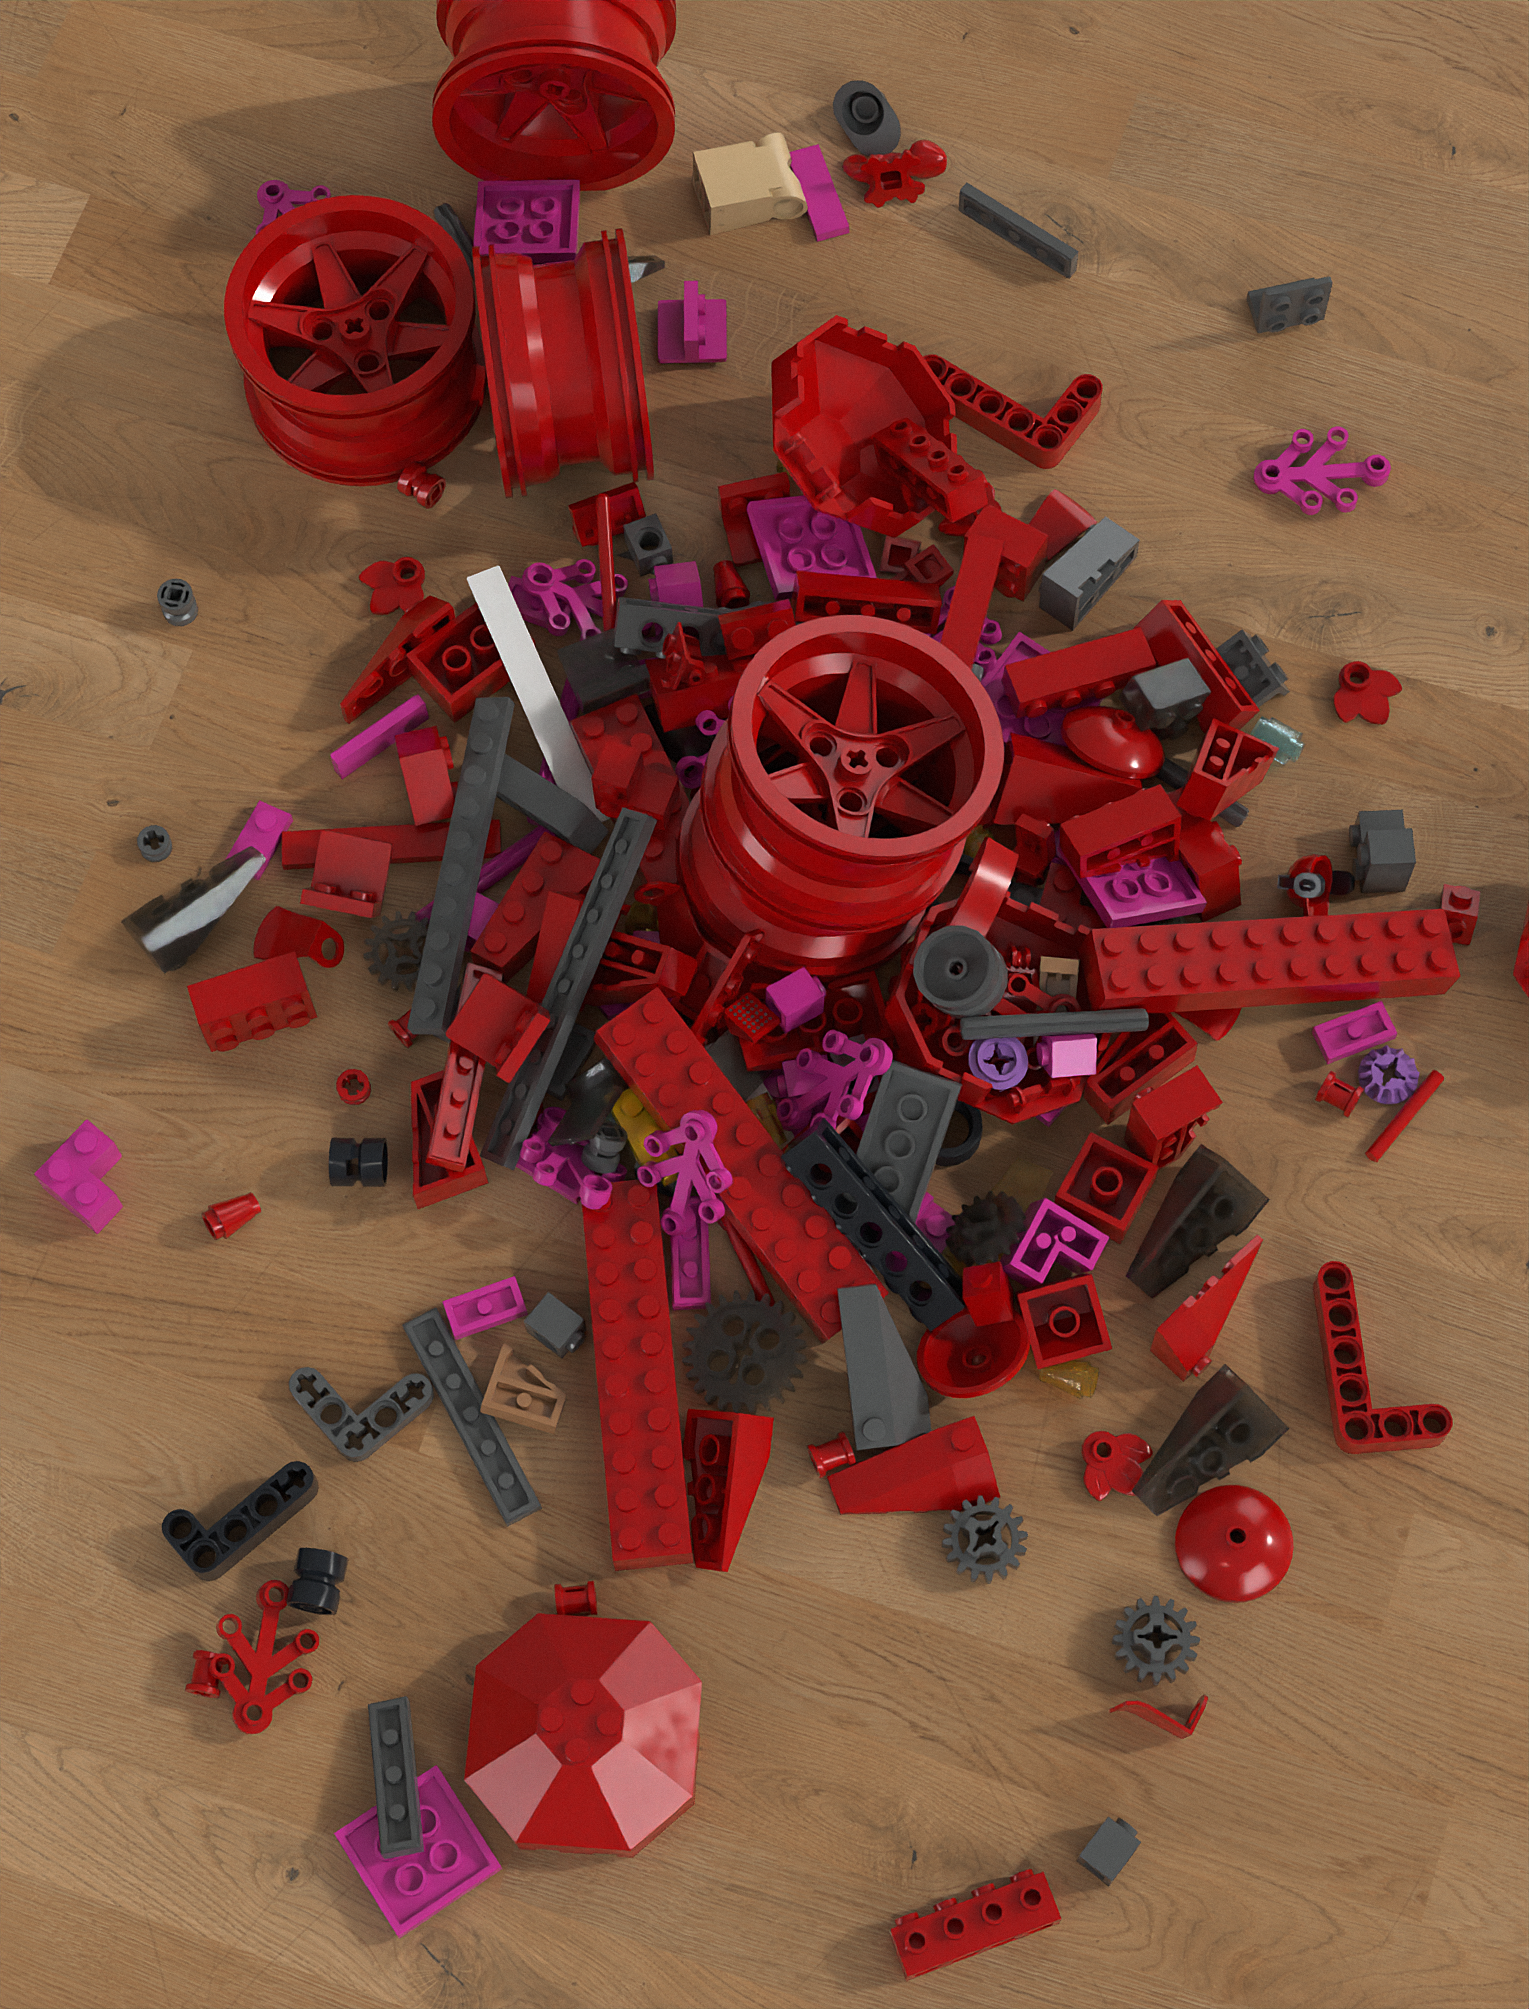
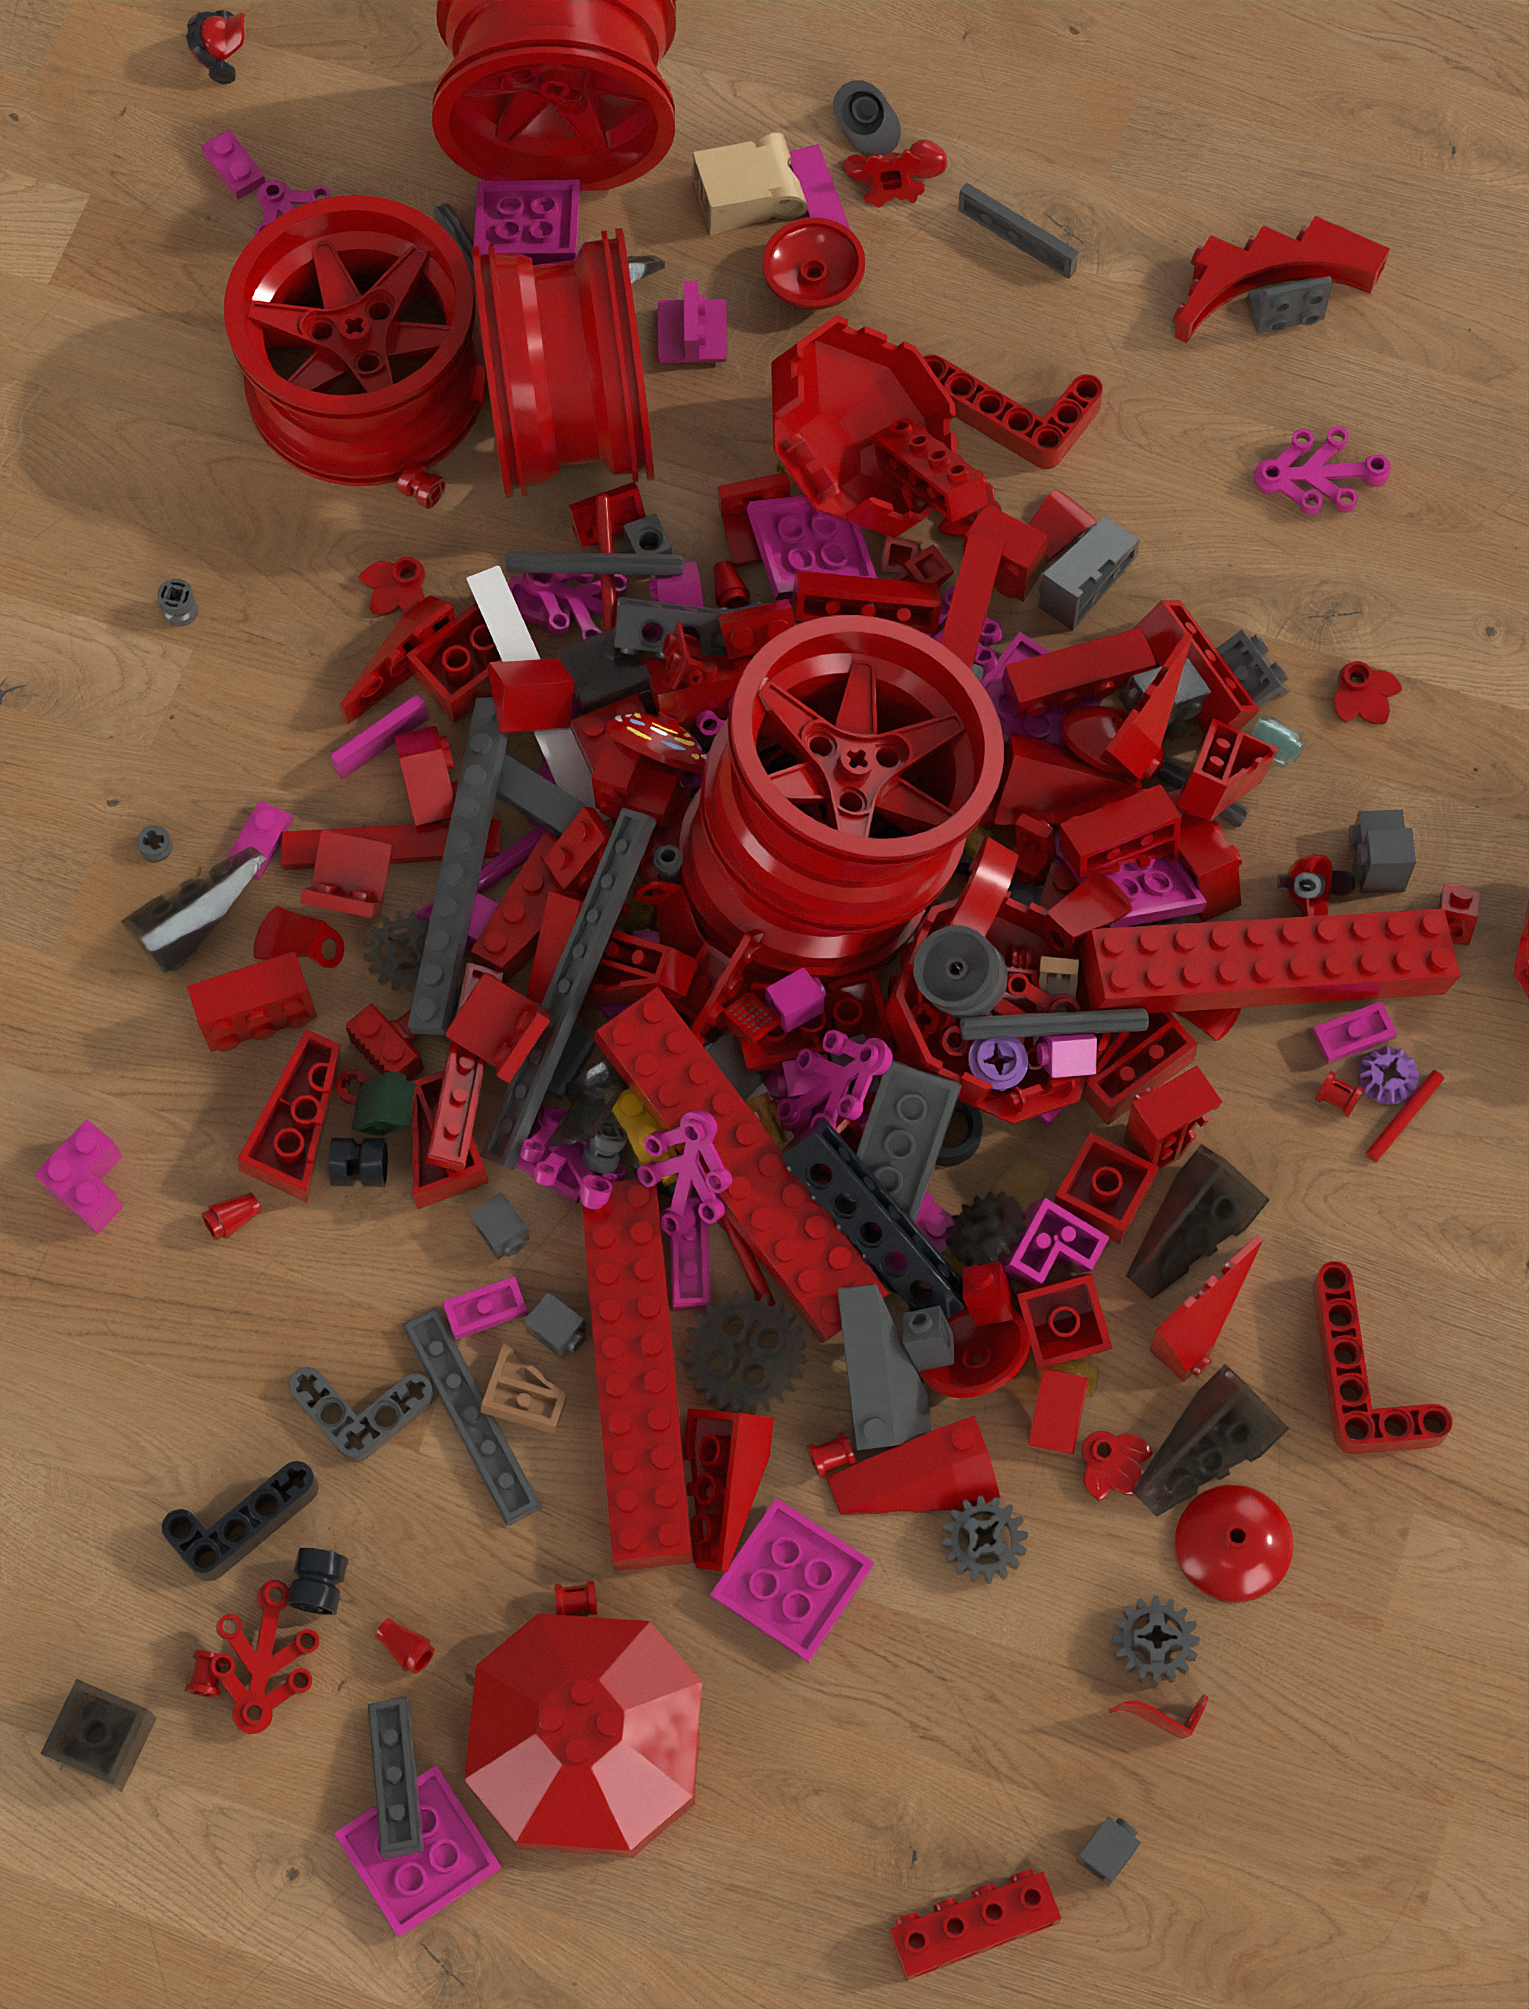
(98, 1735): none -> clear smoke brick
(214, 39): none -> cap
(233, 164): none -> dark pink plate
(292, 1124): none -> red wedge
(383, 1044): none -> red brick
(384, 1104): none -> clear green brick
(406, 1646): none -> red cone
(500, 1226): none -> dark grey brick
(531, 695): none -> red slope
(580, 850): none -> red bracket
(595, 563): none -> dark grey axle
(658, 739): none -> red dish
(668, 862): none -> dark grey pin
(792, 1580): none -> dark pink plate
(809, 249): none -> red dish
(928, 1338): none -> dark grey brick
(1058, 1410): none -> red slope
(1089, 906): none -> red piece
(1142, 733): none -> red wedge
(1271, 258): none -> red arch

